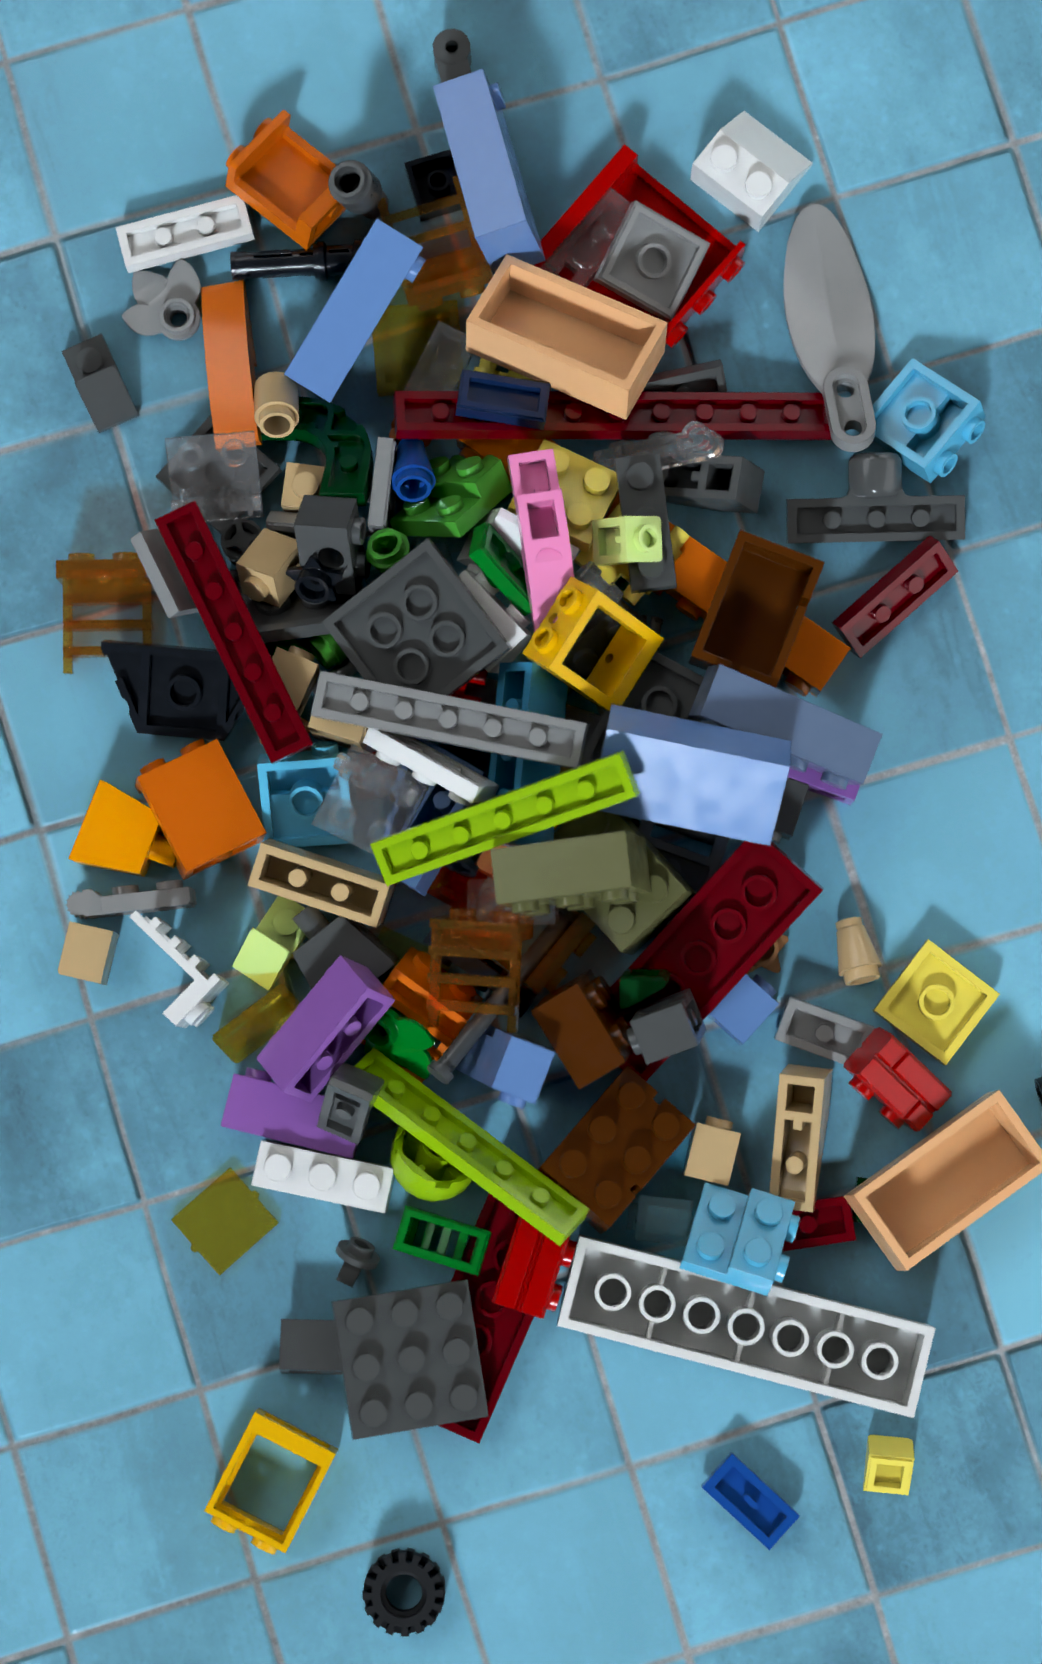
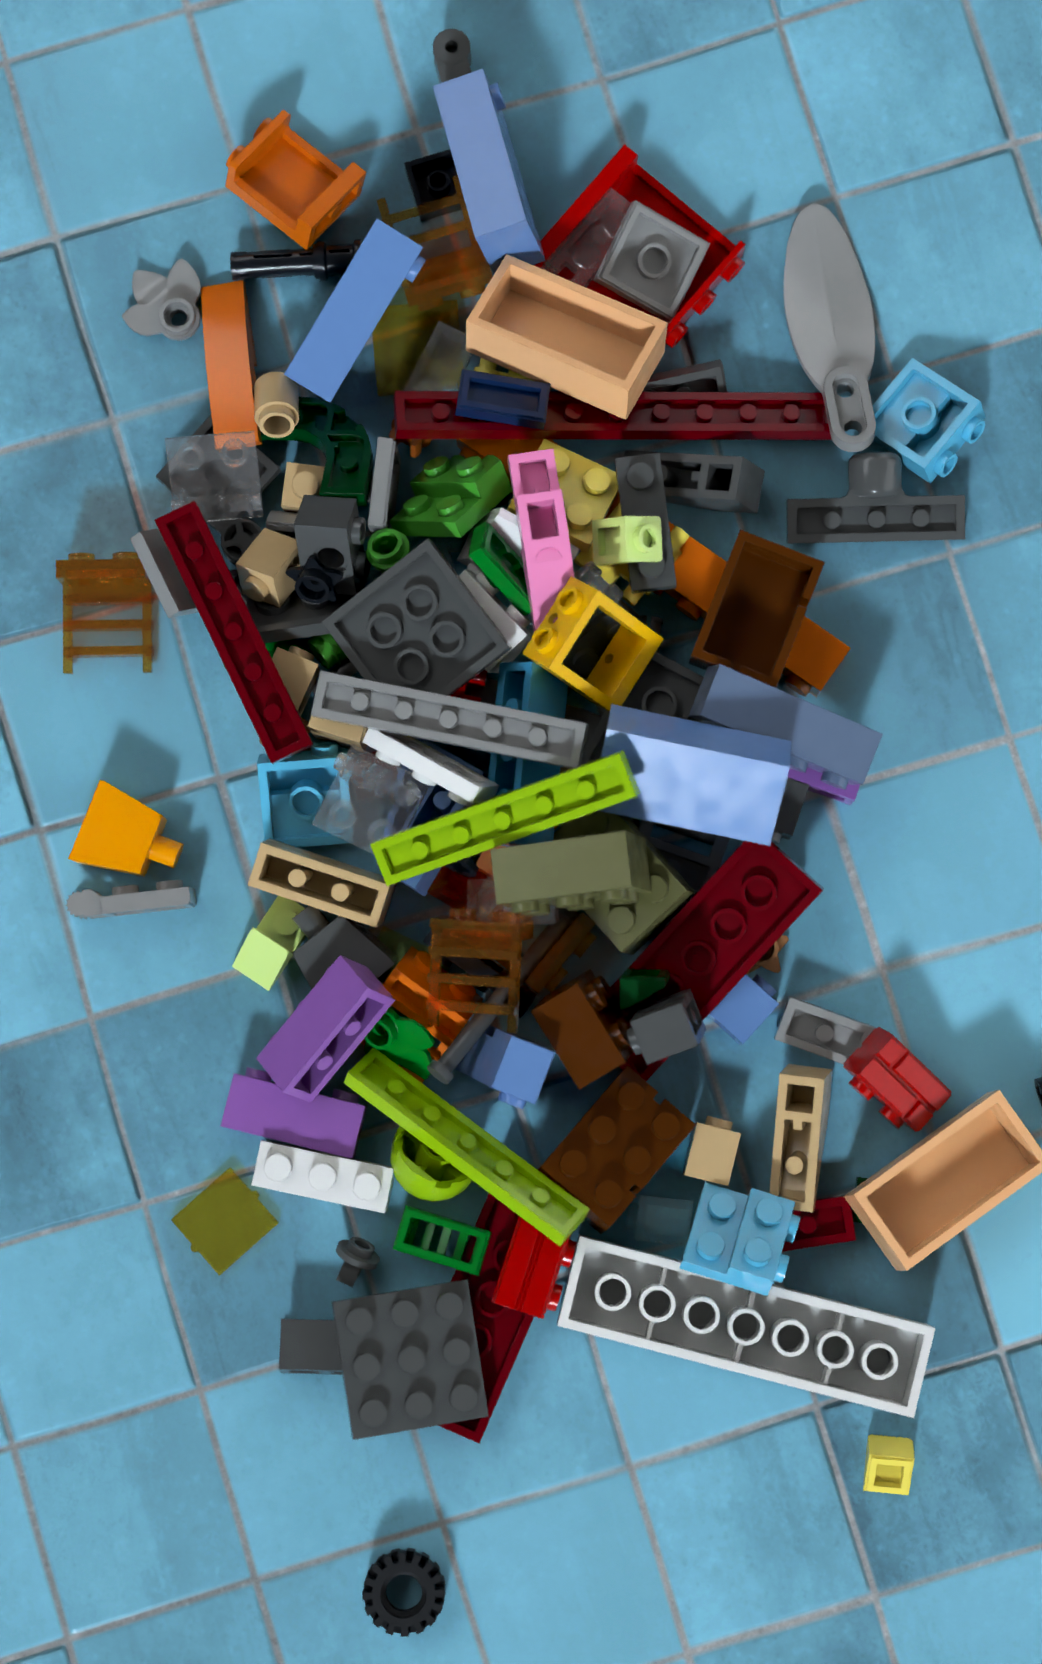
(88, 953): tan panel -> none
(100, 383): dark grey slope -> none
(175, 689): black wing -> none
(184, 233): white plate -> none
(194, 1002): white plate -> none
(200, 807): orange panel -> none
(256, 1023): clear yellow slope -> none
(291, 1438): yellow window -> none
(349, 1102): dark grey slope -> none
(356, 188): dark grey piece -> none
(412, 471): blue cone -> none
(690, 446): clear plate -> none
(749, 169): white slope -> none
(750, 1500): blue plate -> none
(856, 954): tan cone -> none
(895, 596): dark red plate -> none
(936, 1002): light yellow plate -> none

